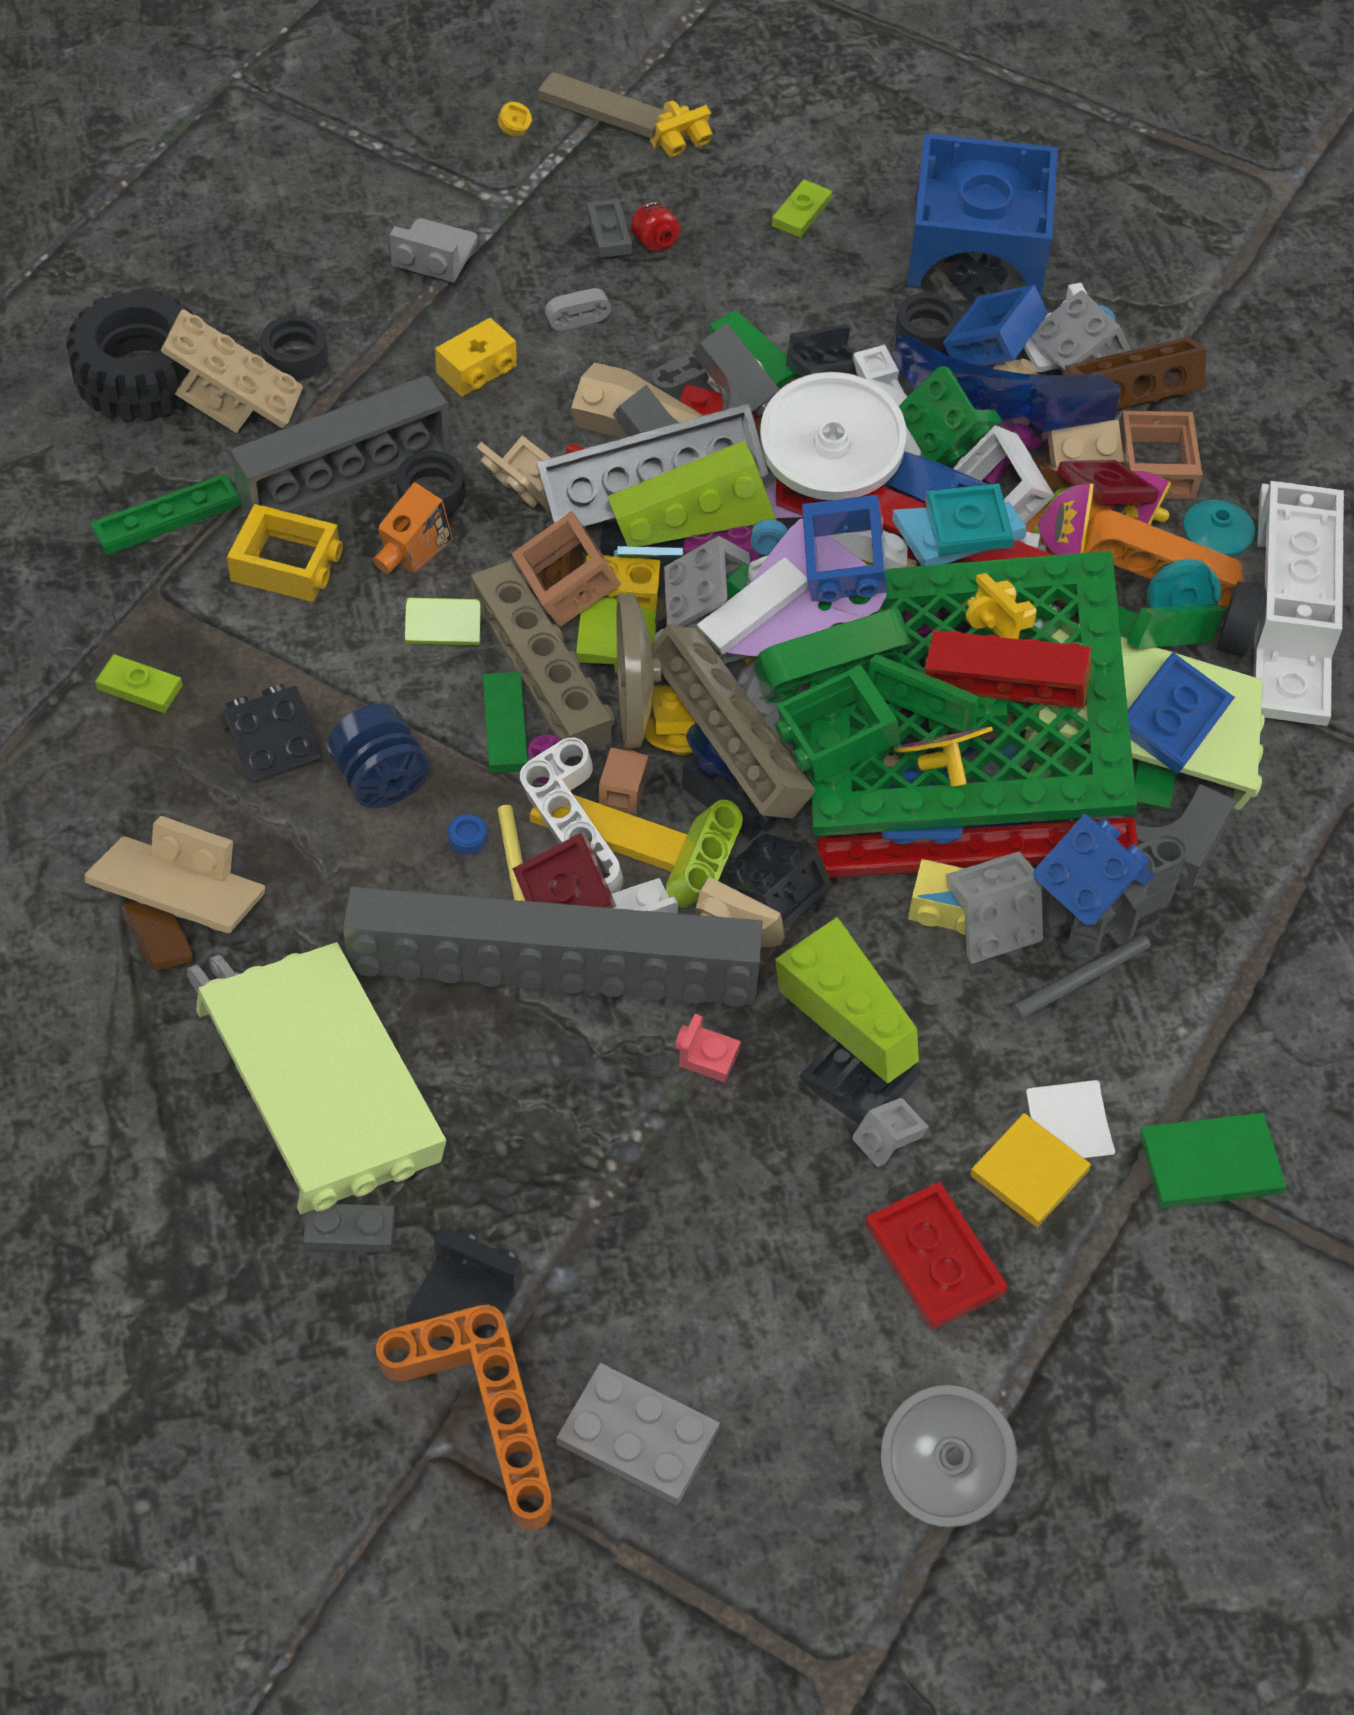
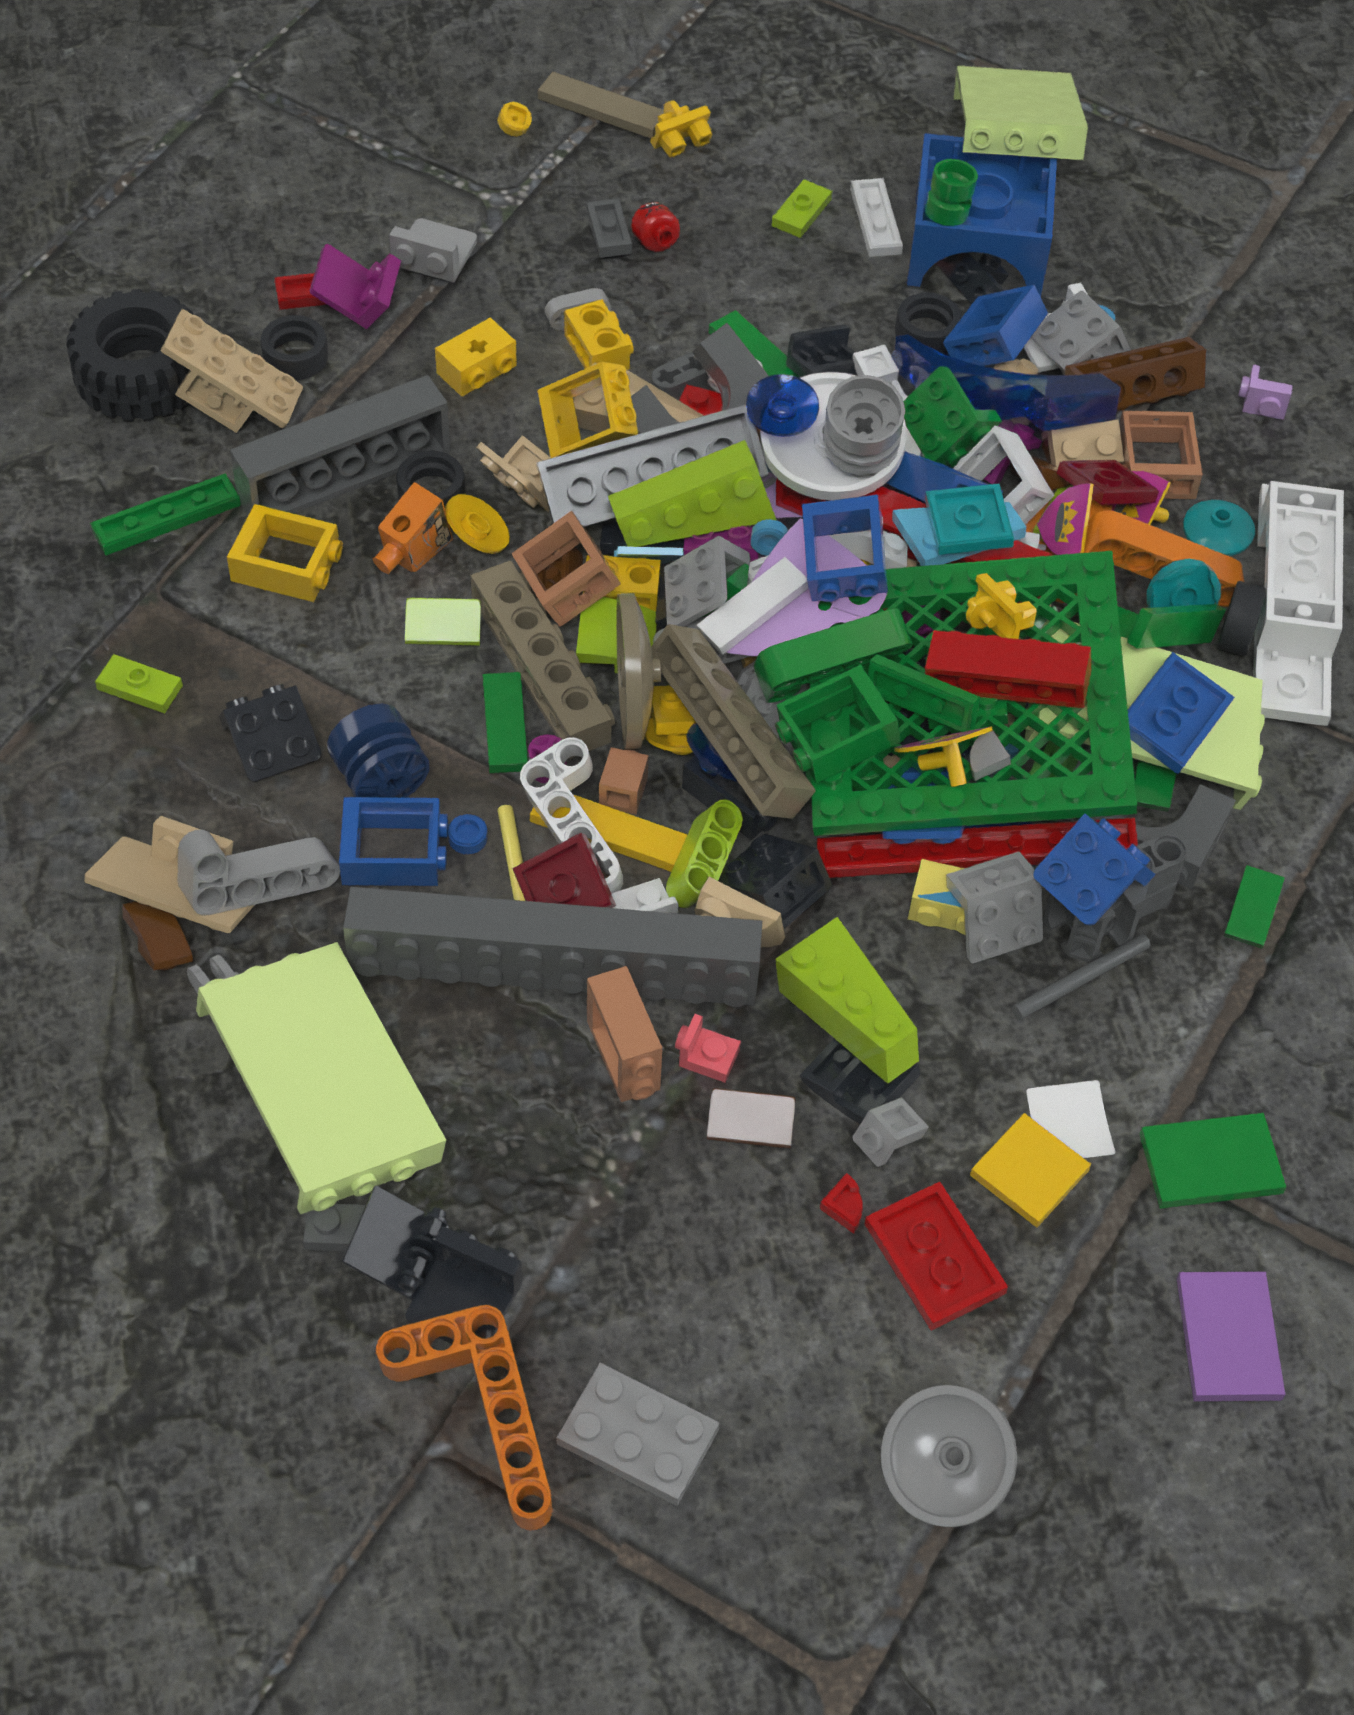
(252, 877): none -> light grey beam
(295, 291): none -> red tile
(352, 287): none -> magenta bracket
(391, 813): none -> blue window
(395, 1242): none -> hinge
(477, 523): none -> yellow dish
(558, 404): none -> yellow window
(597, 335): none -> yellow brick
(624, 1034): none -> nougat window
(751, 1118): none -> slope
(782, 394): none -> clear blue dish
(844, 1203): none -> red tile
(863, 424): none -> light grey wheel
(876, 217): none -> white tile
(951, 192): none -> green wheel
(987, 755): none -> light grey tile
(1021, 113): none -> yellowish green panel
(1230, 1336): none -> medium lavender tile
(1254, 906): none -> green slope
(1264, 396): none -> lavender bracket

